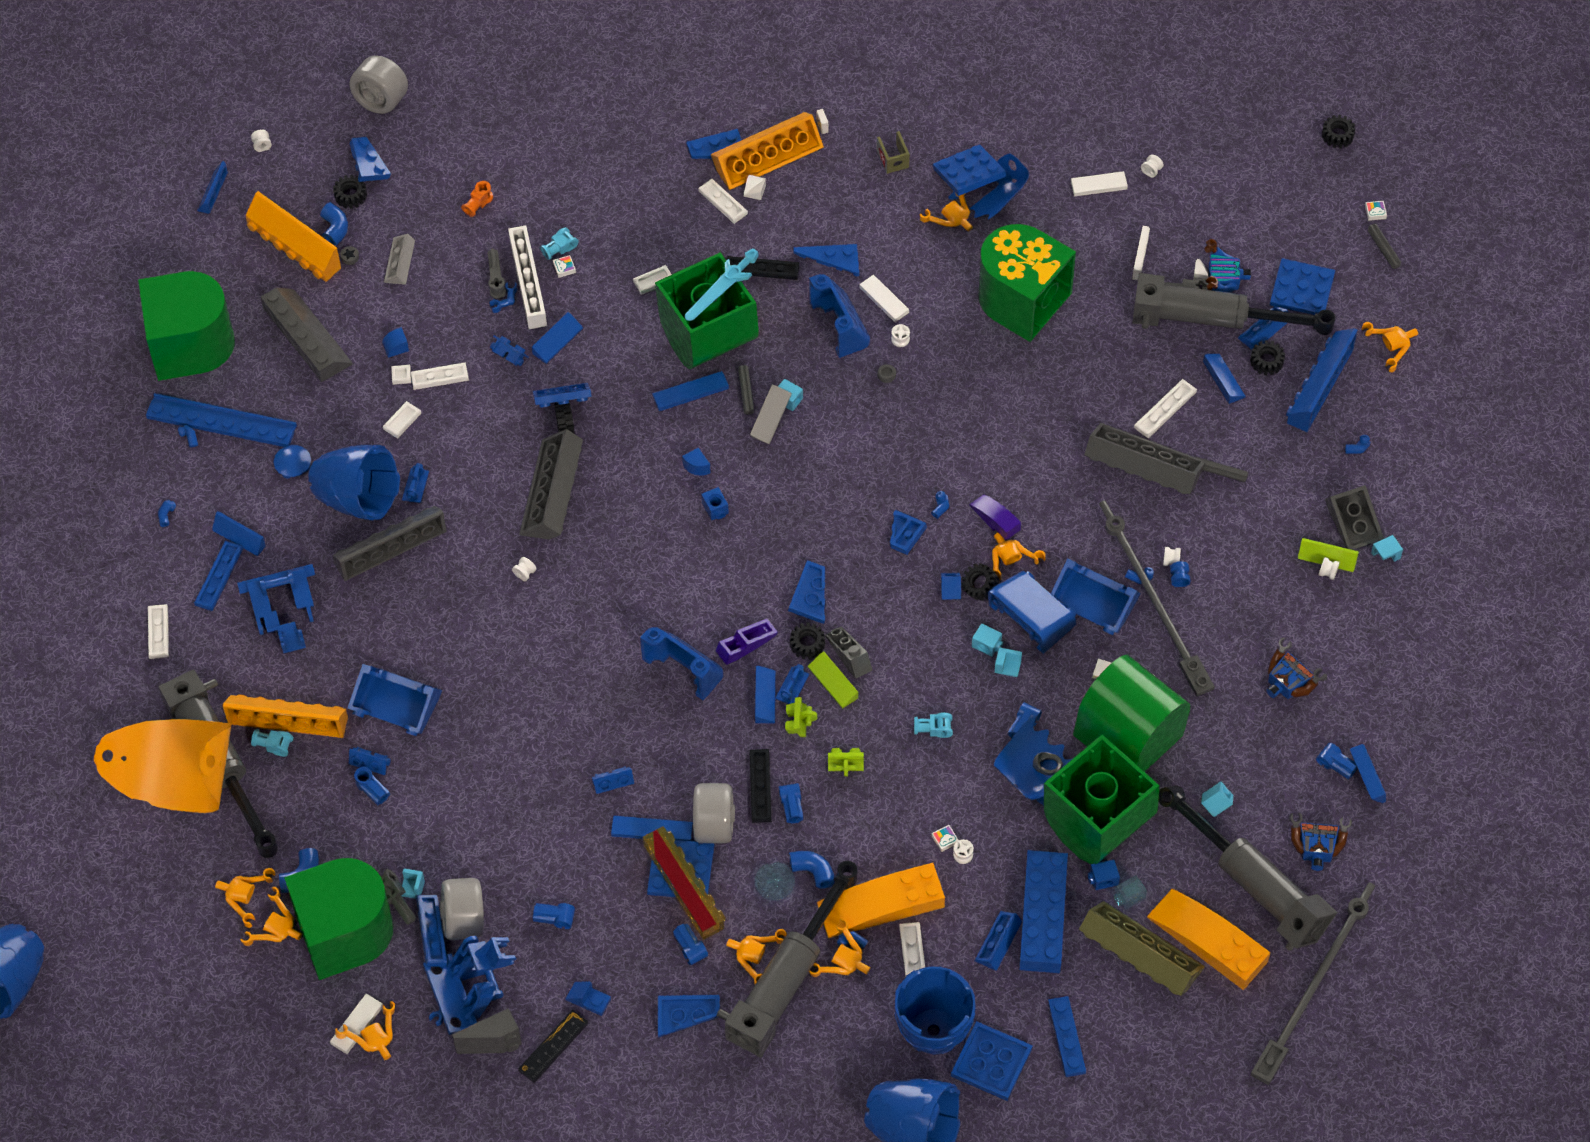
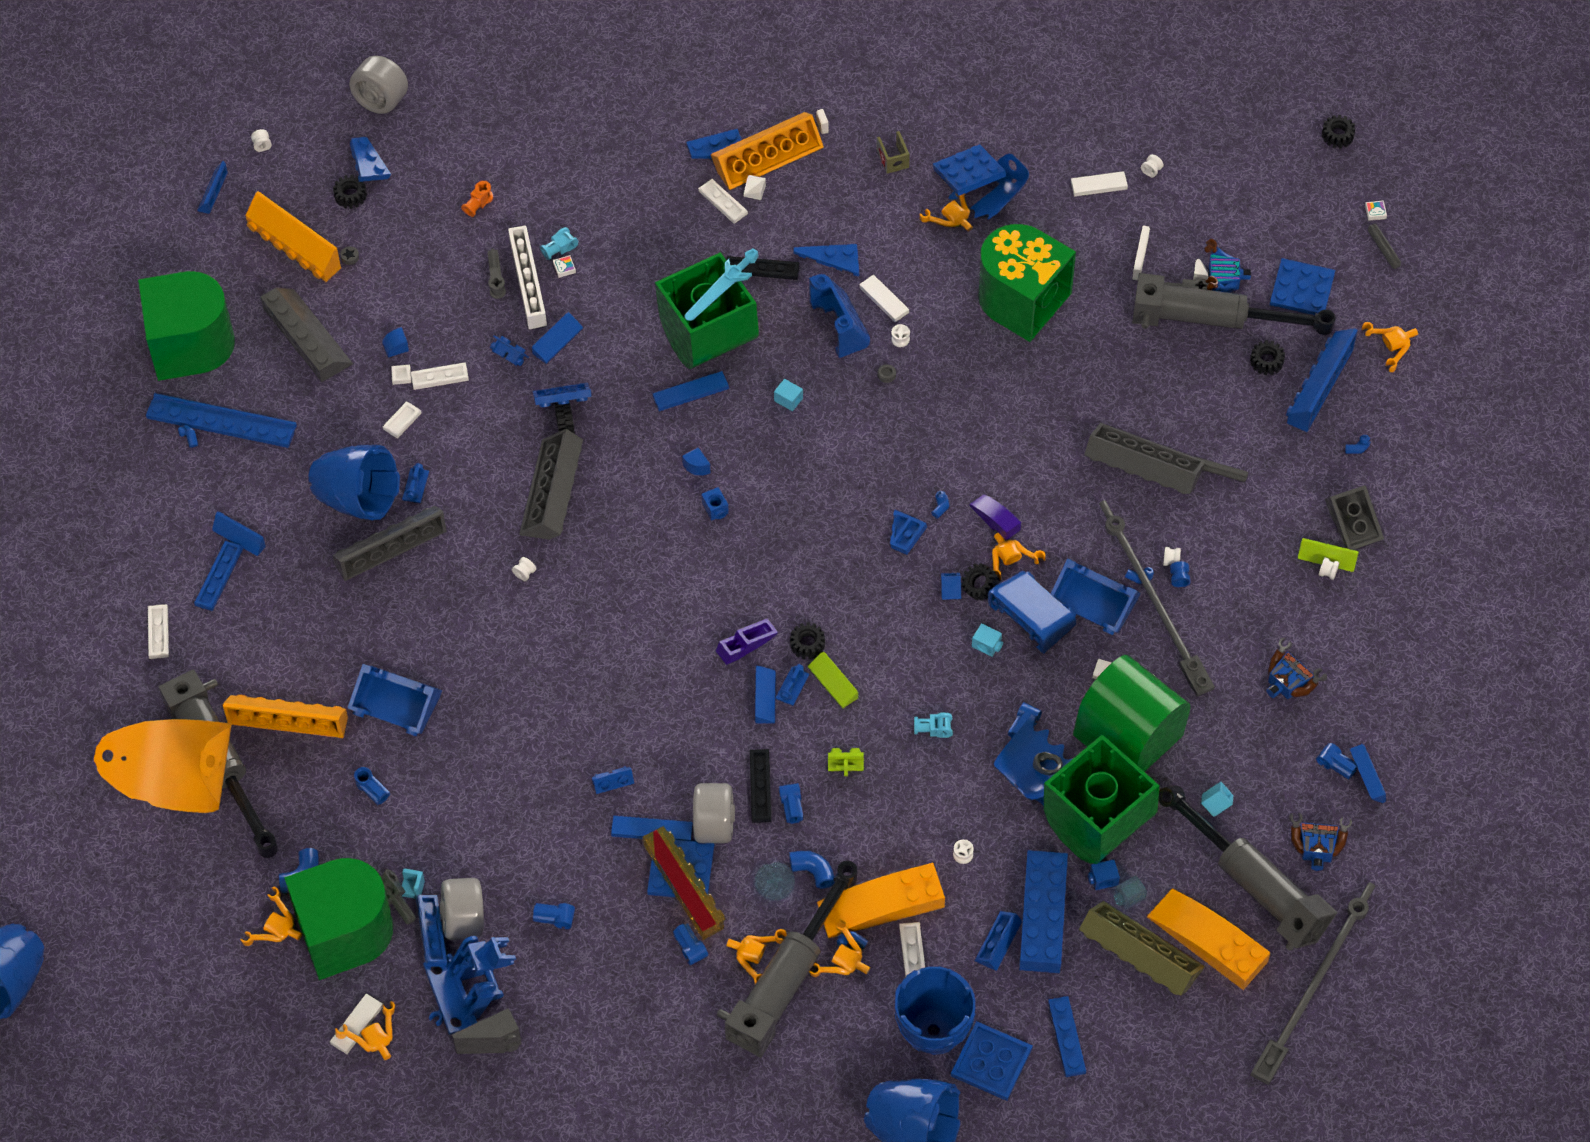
(163, 511): blue arm -> none
(241, 890): light orange piece -> none
(274, 742): medium azure connector -> none
(289, 636): blue container -> none
(292, 461): blue dish -> none
(338, 223): blue cylinder -> none
(363, 758): blue hinge -> none
(399, 259): light grey slope -> none
(506, 302): blue arm -> none
(553, 1046): black tile -> none
(588, 998): blue slope -> none
(646, 282): white tile -> none
(660, 644): blue windscreen -> none
(685, 1011): blue wing -> none
(746, 389): dark grey axle -> none
(770, 414): light grey slope -> none
(802, 716): lime hips -> none
(809, 594): blue wing -> none
(850, 652): dark grey slope -> none
(944, 838): tile -> none
(1008, 662): medium azure panel -> none
(1165, 408): white tile -> none
(1223, 377): blue slope -> none
(1261, 330): blue slope -> none
(1388, 548): medium azure panel -> none

